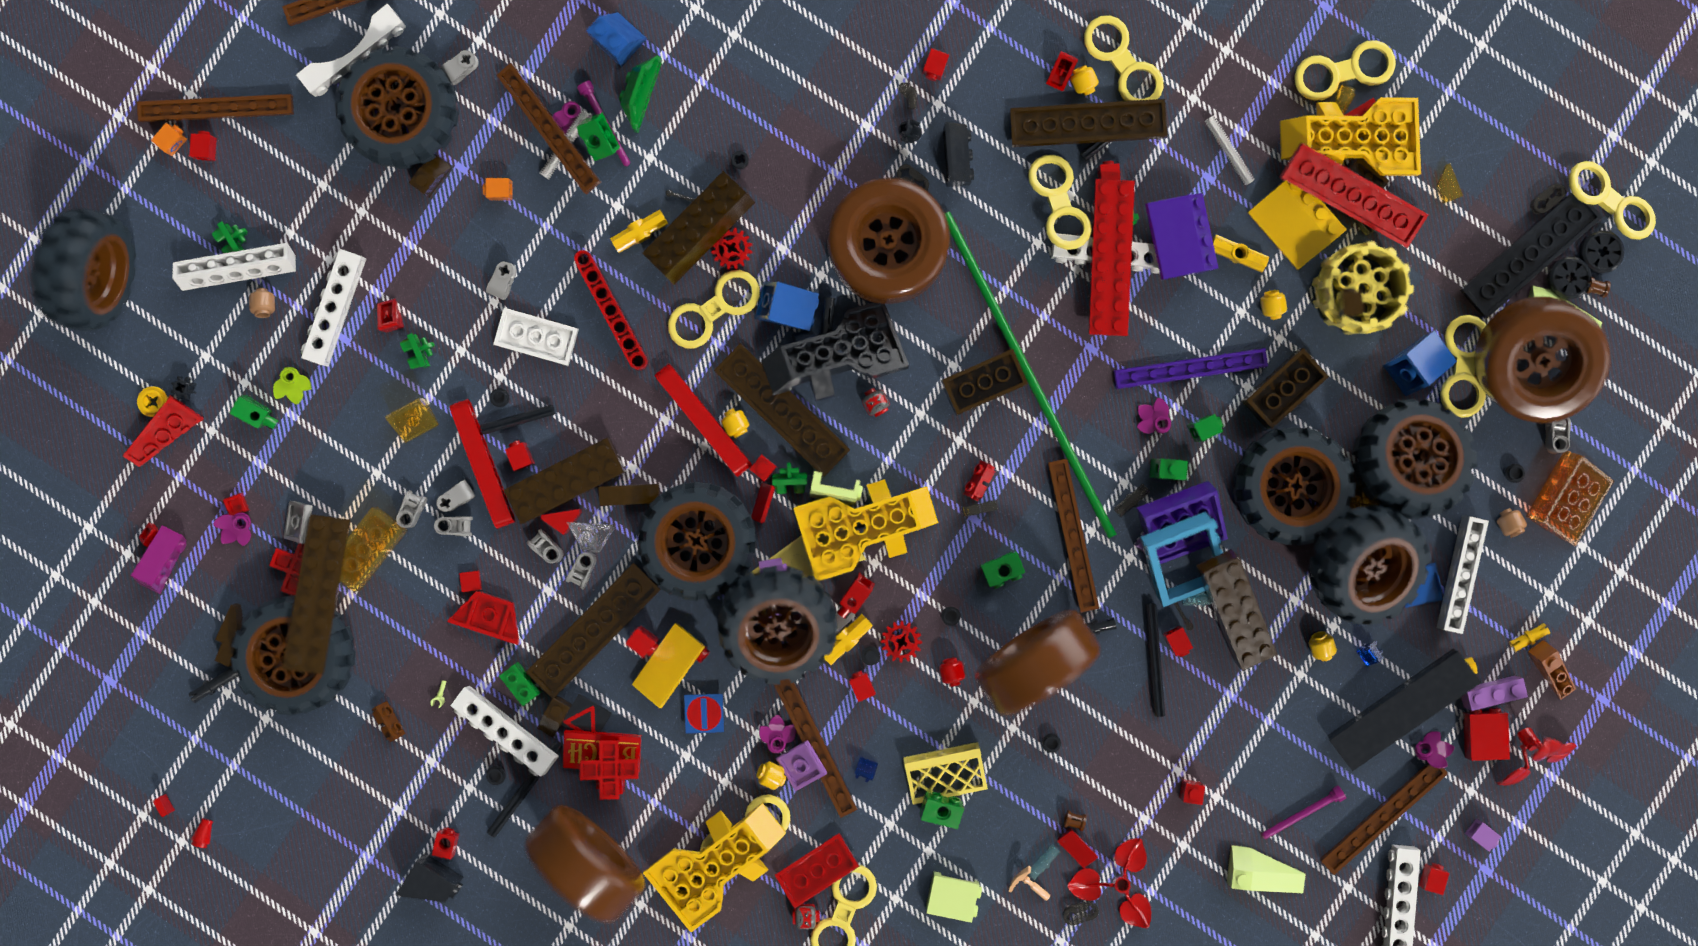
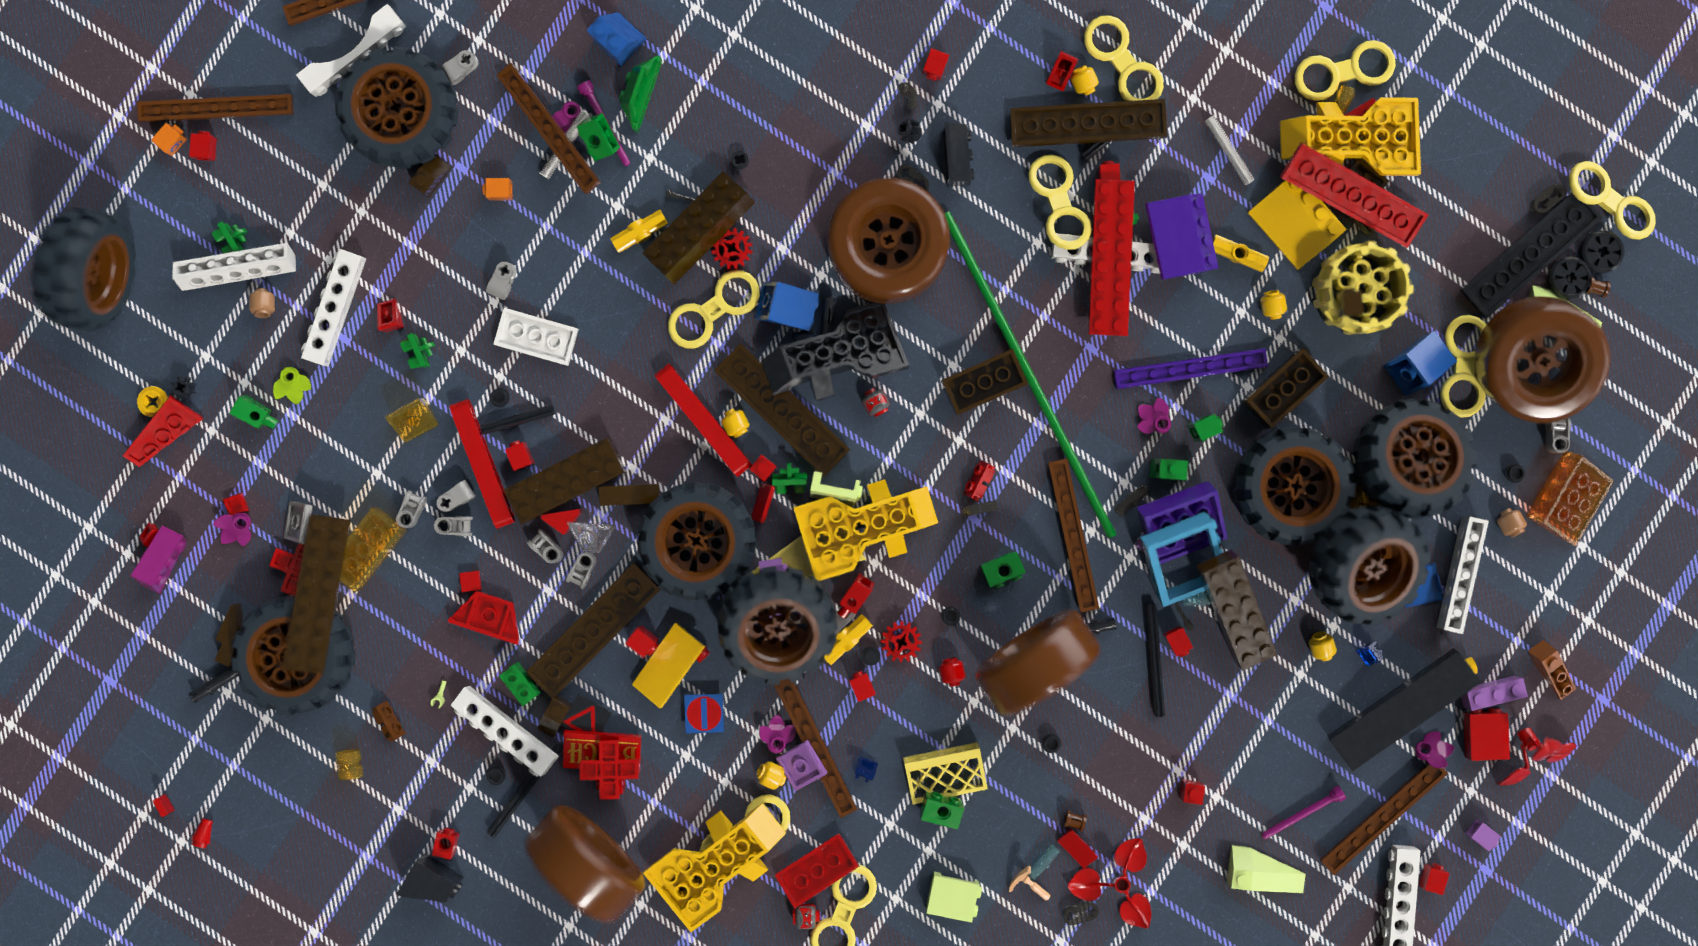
(349, 764): none -> clear yellow wheel
(604, 303): red beam -> none
(1448, 185): clear yellow tile -> none
(1529, 637): yellow pin -> none

